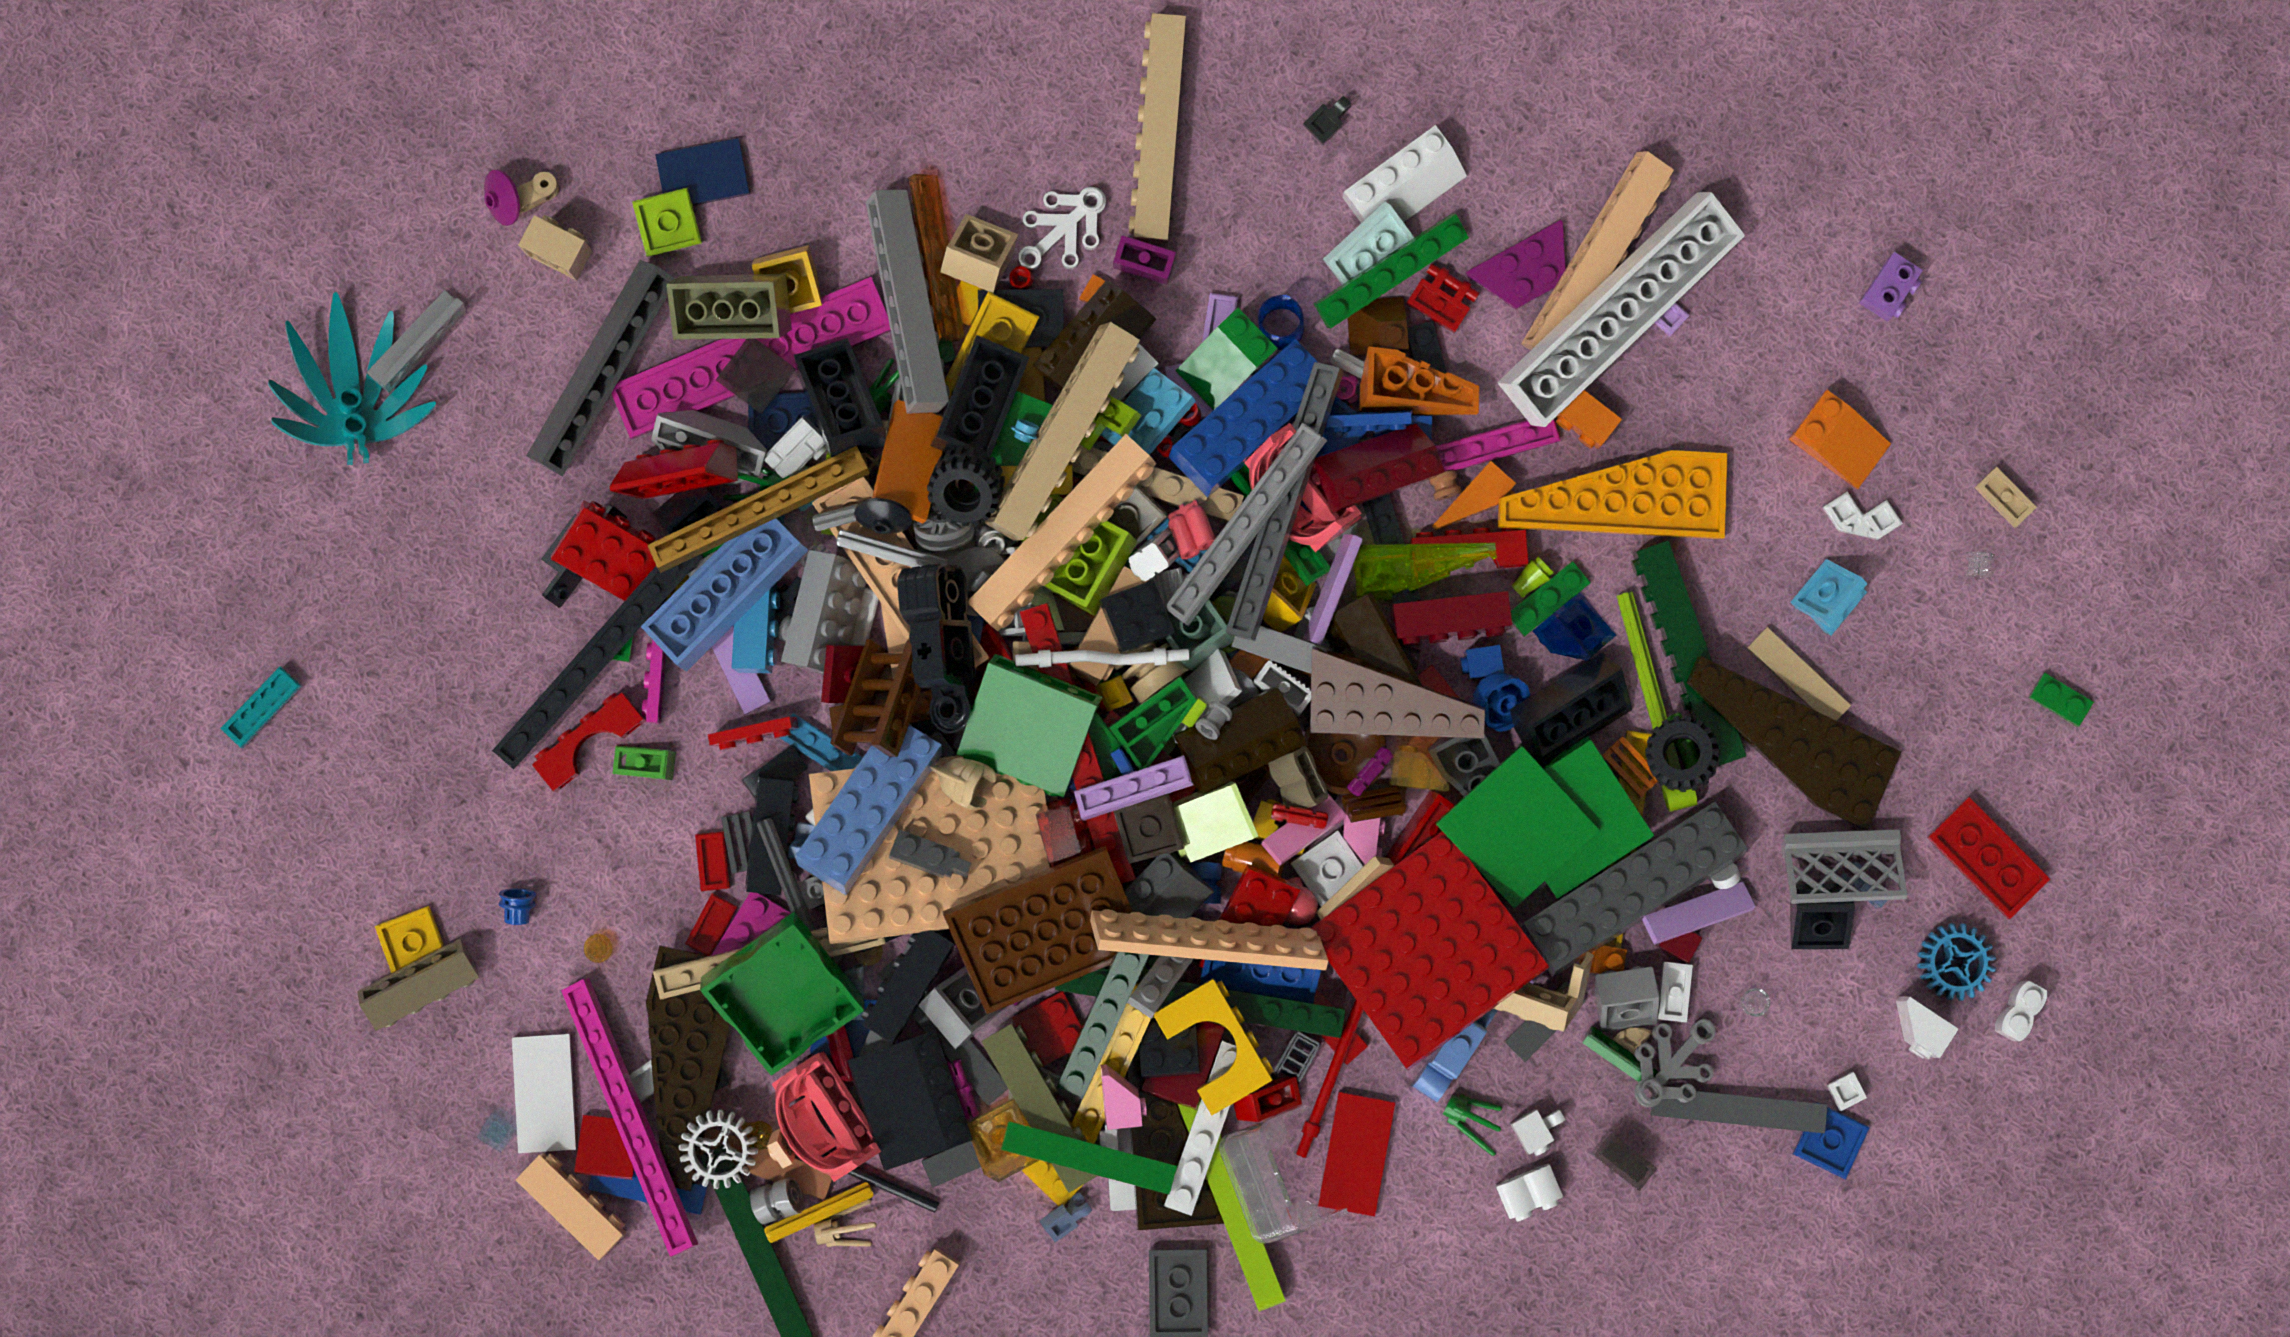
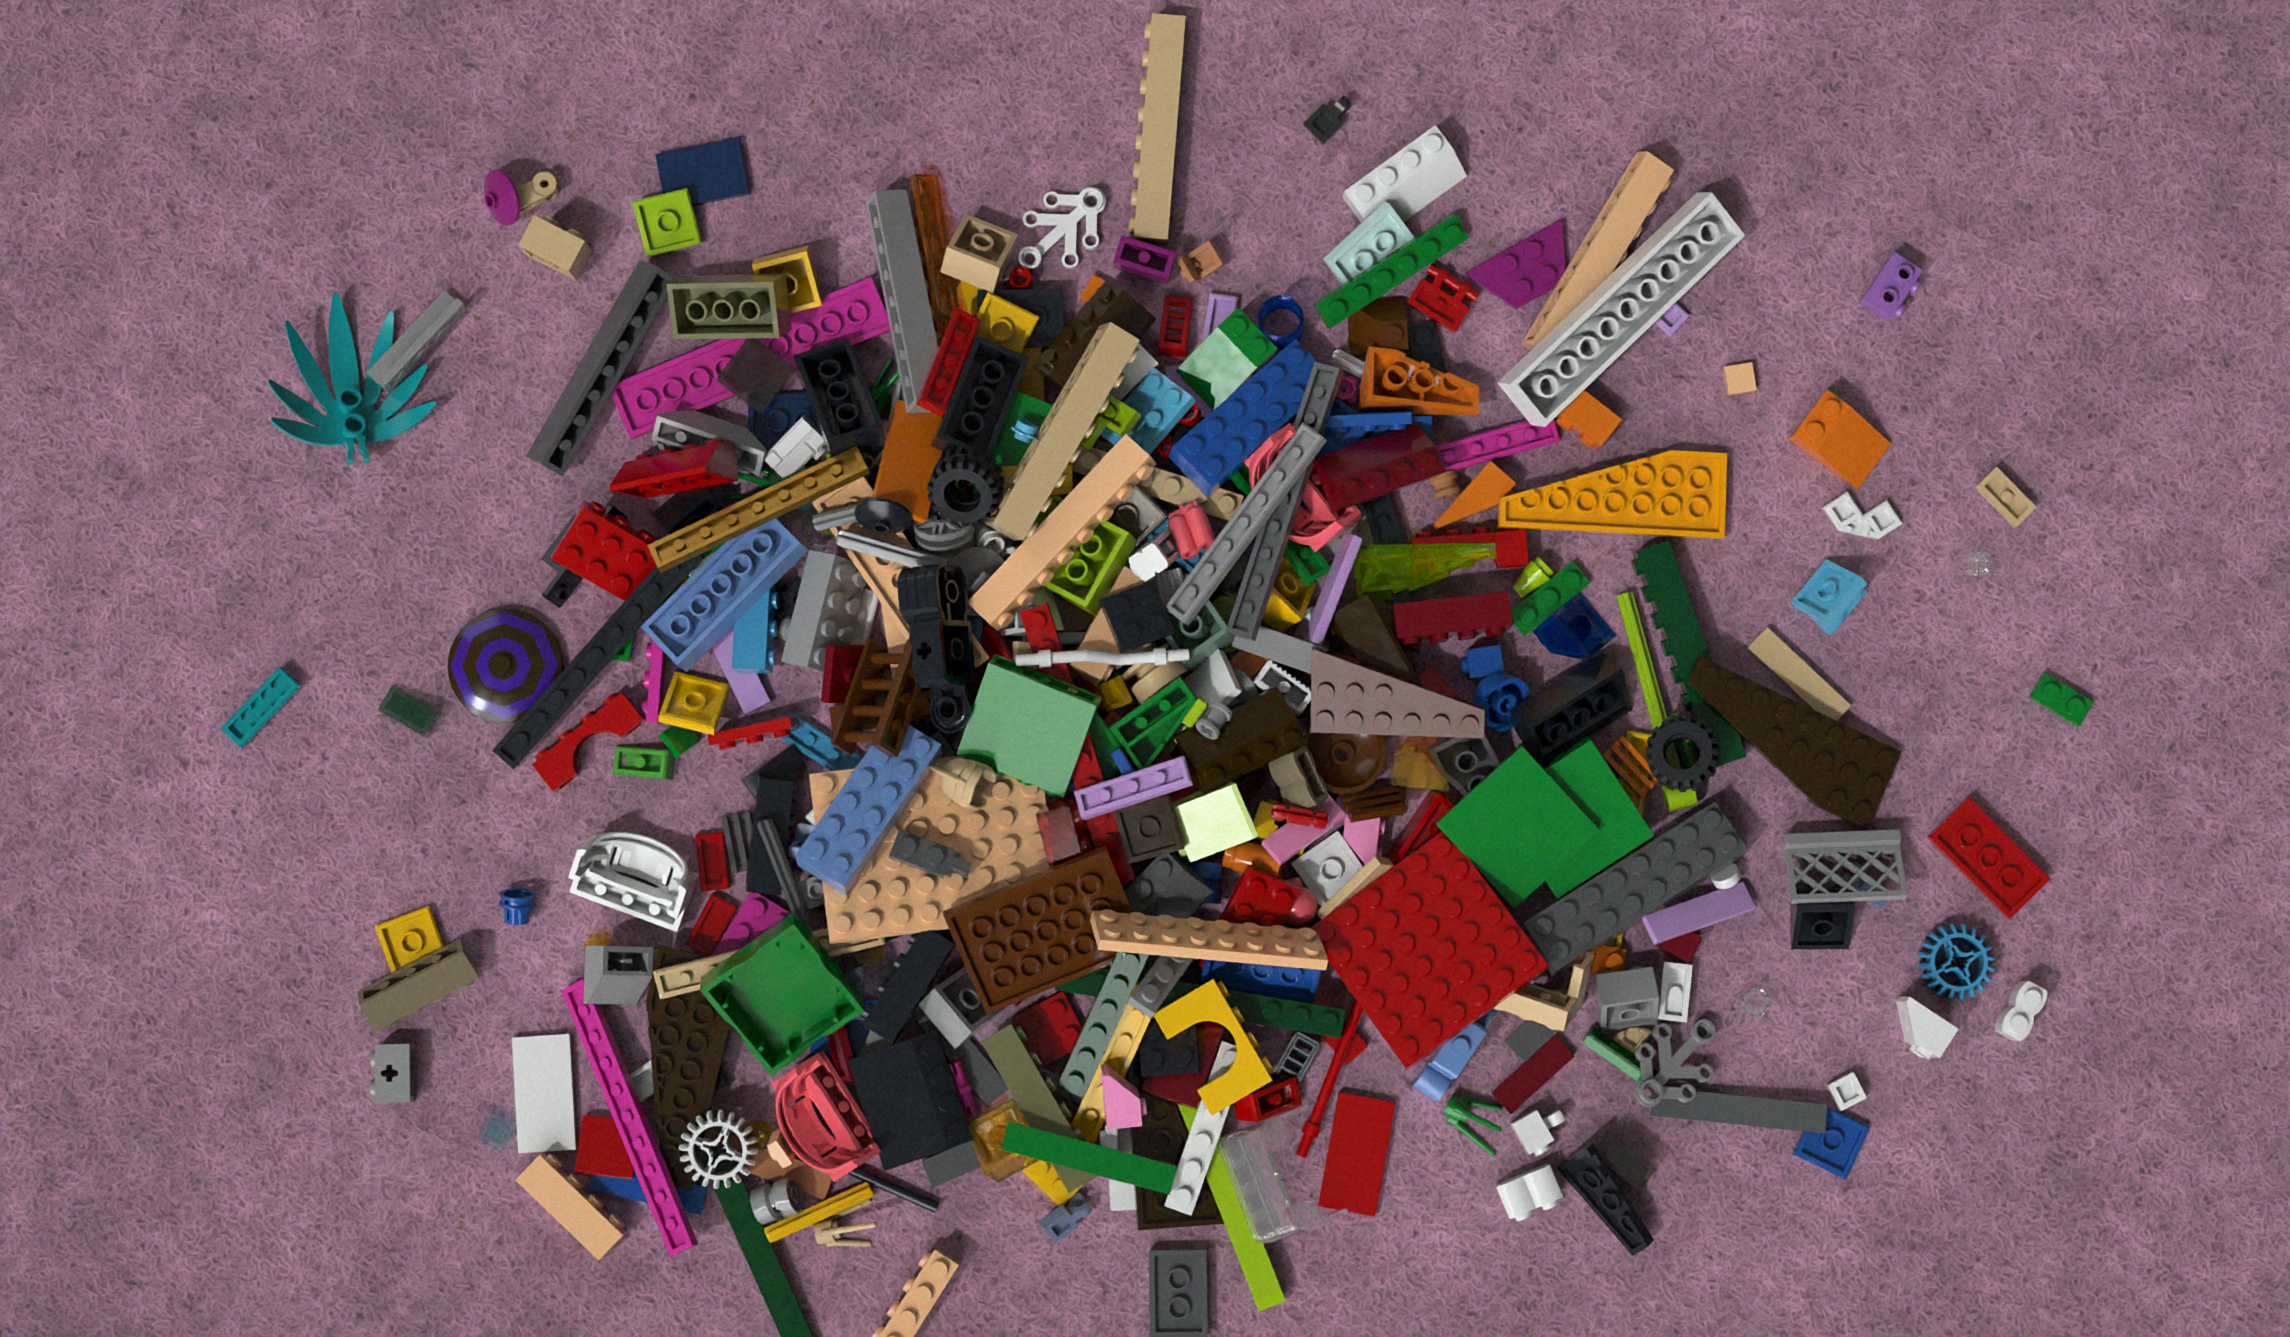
(400, 1087): none -> light grey brick
(409, 711): none -> clear green slope
(503, 664): none -> dish
(616, 974): none -> light grey slope
(642, 858): none -> white piece
(679, 740): none -> green tile
(694, 703): none -> yellow plate
(948, 362): none -> red tile
(1169, 348): none -> red slope
(1201, 262): none -> nougat bracket
(1370, 771): magenta axle -> none
(1532, 1074): none -> dark red tile
(1602, 1192): none -> black wing
(1739, 378): none -> light nougat tile

